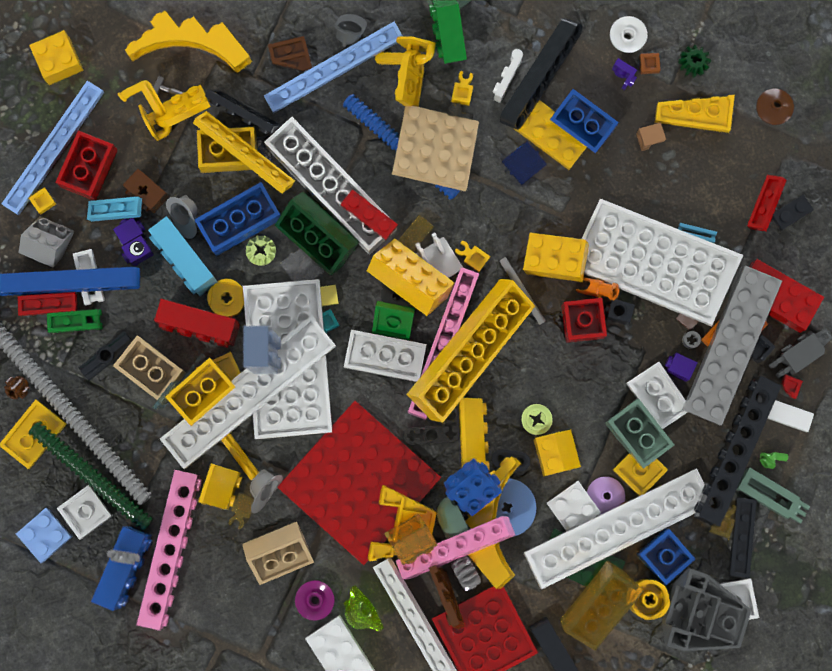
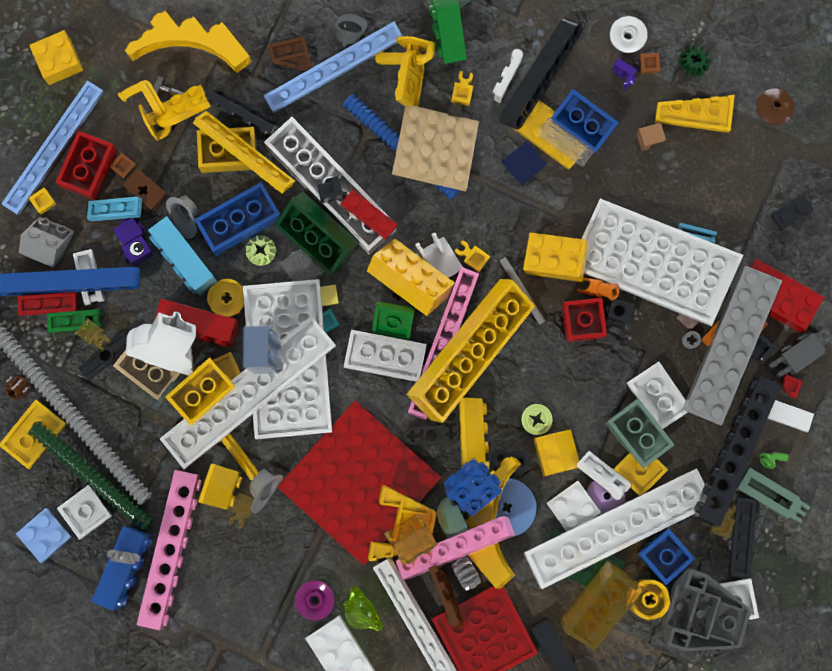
(92, 334): none -> clear yellow plate
(123, 166): none -> dark orange plate
(164, 343): none -> white piece
(277, 553): tan slope -> none
(330, 191): none -> black panel
(416, 233): clear yellow plate -> none
(565, 142): none -> clear plate
(604, 475): none -> white plate
(680, 366): dark purple brick -> none
(766, 203): red plate -> none

